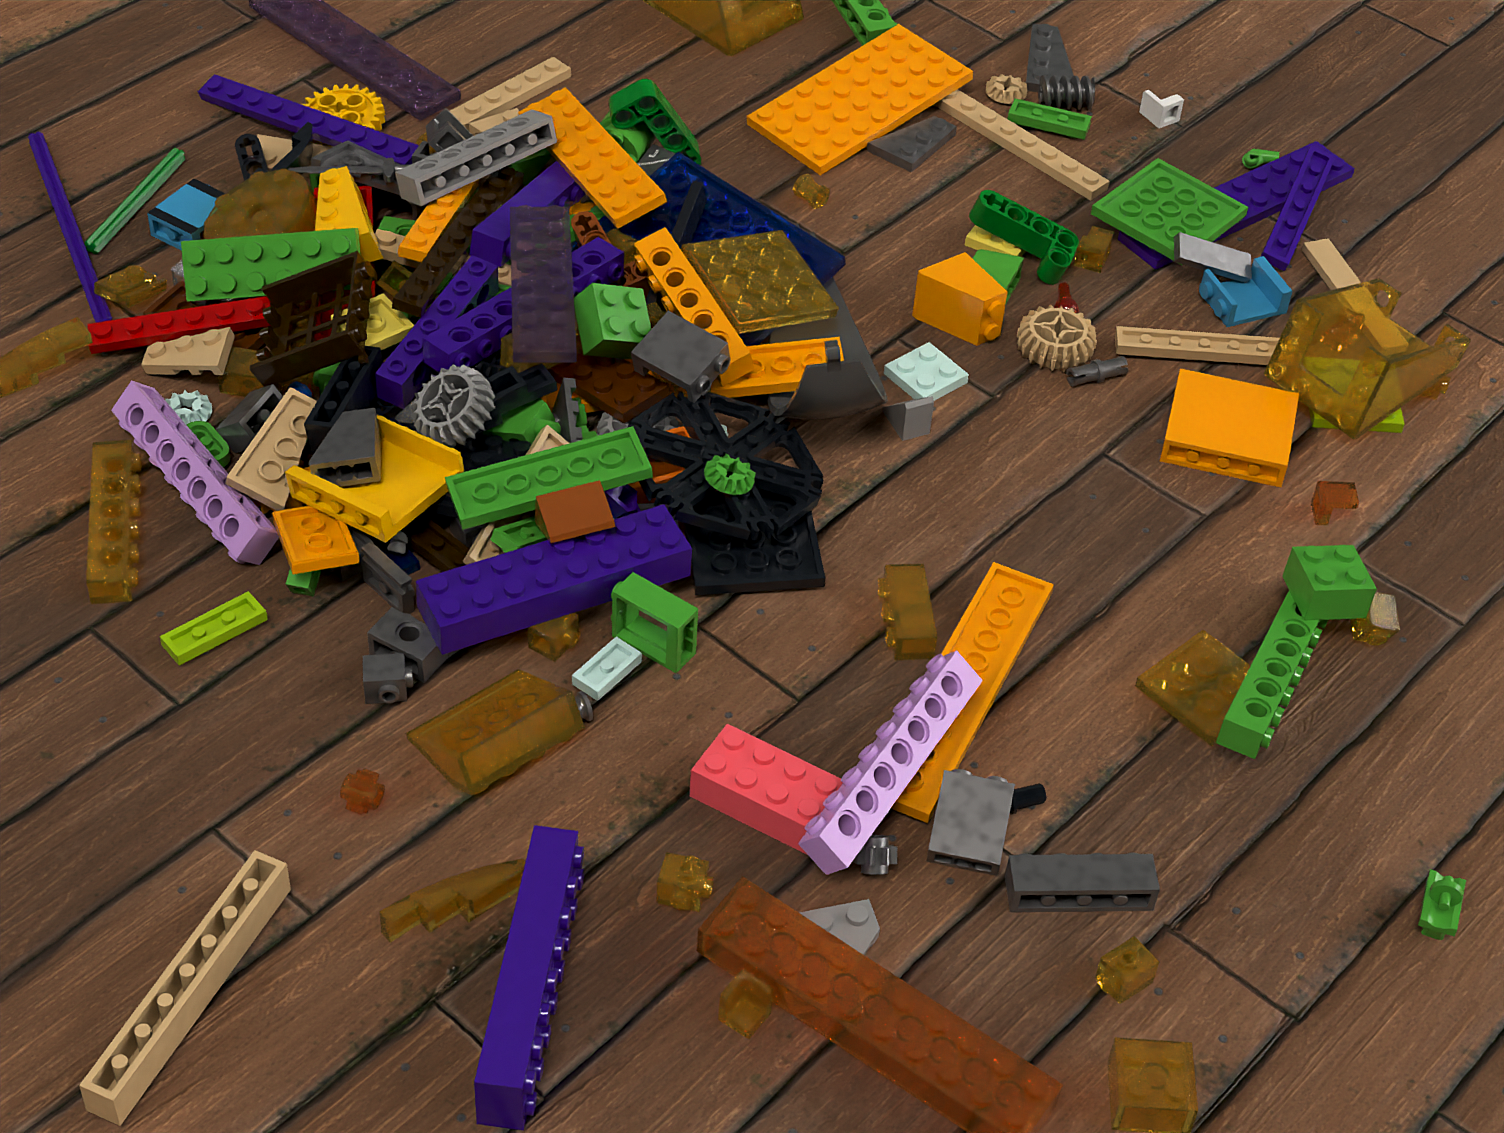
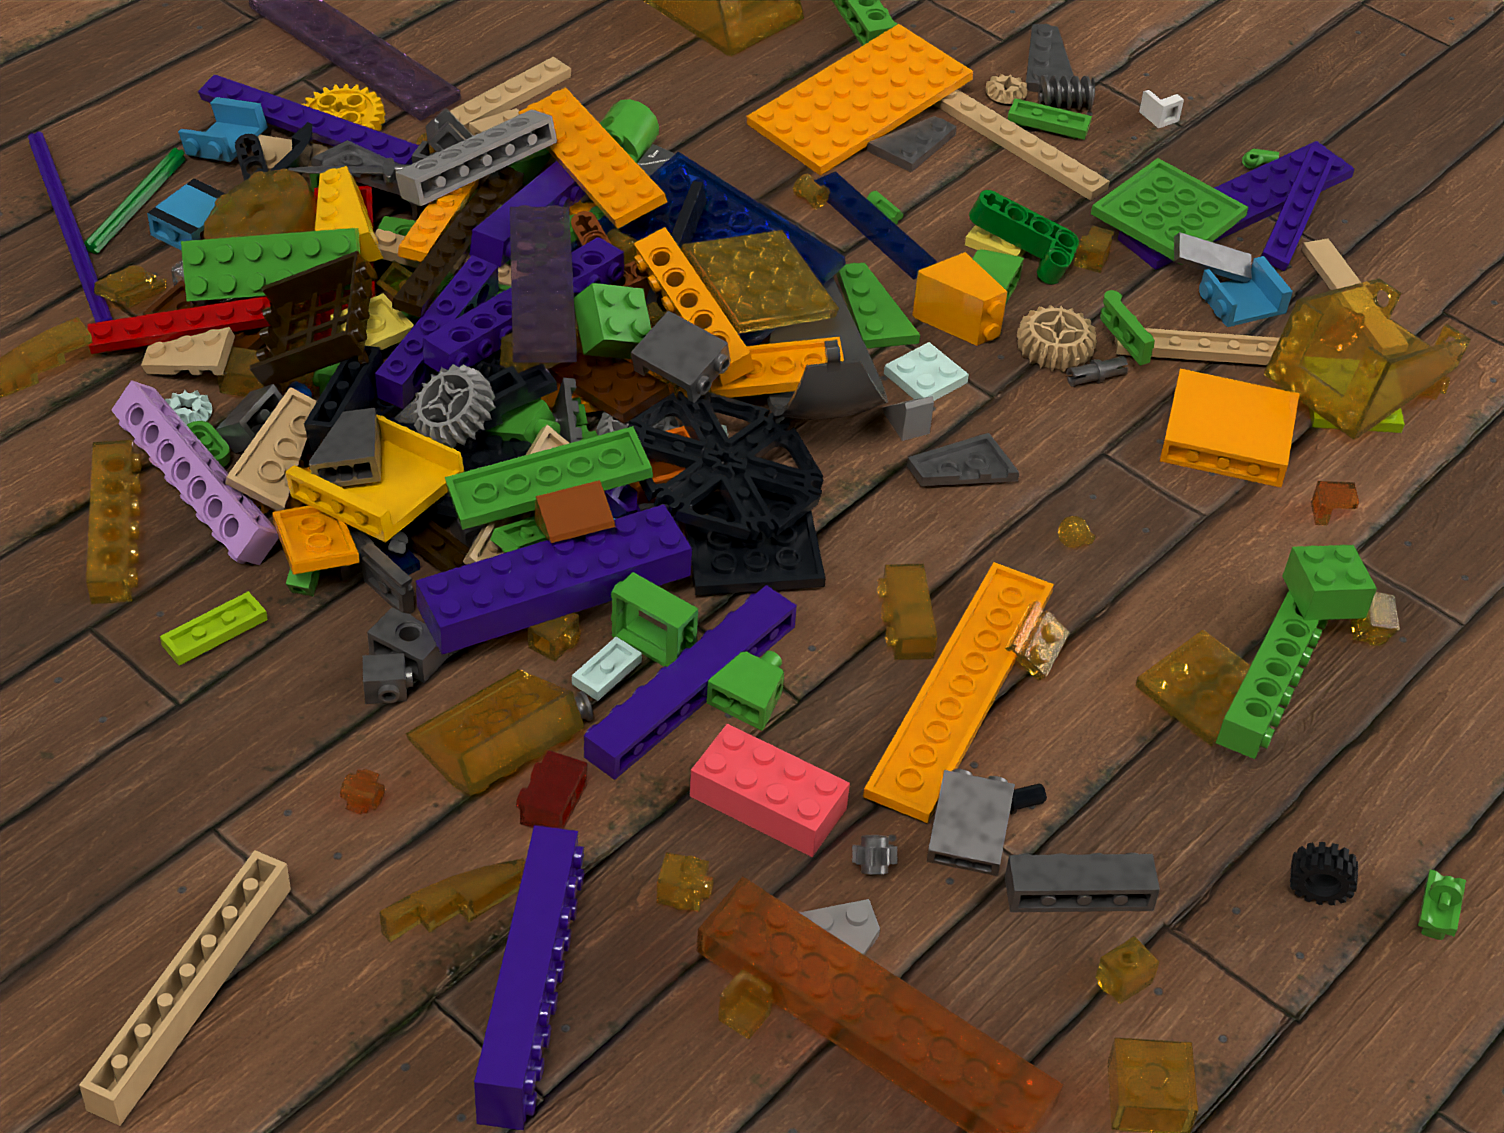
(232, 121): none -> dark azure panel
(553, 791): none -> clear red brick
(631, 107): green beam -> none
(683, 685): none -> dark purple brick
(738, 483): bright green gear -> none
(748, 687): none -> bright green torso
(874, 310): none -> bright green wing
(875, 225): none -> clear blue plate
(885, 206): none -> bright green piece
(889, 762): lavender brick -> none
(963, 462): none -> flat silver wing
(1037, 640): none -> clear yellow plate
(1065, 298): clear red piece -> none
(1075, 532): none -> clear yellow plate
(1126, 328): none -> bright green plate
(1324, 873): none -> black tyre

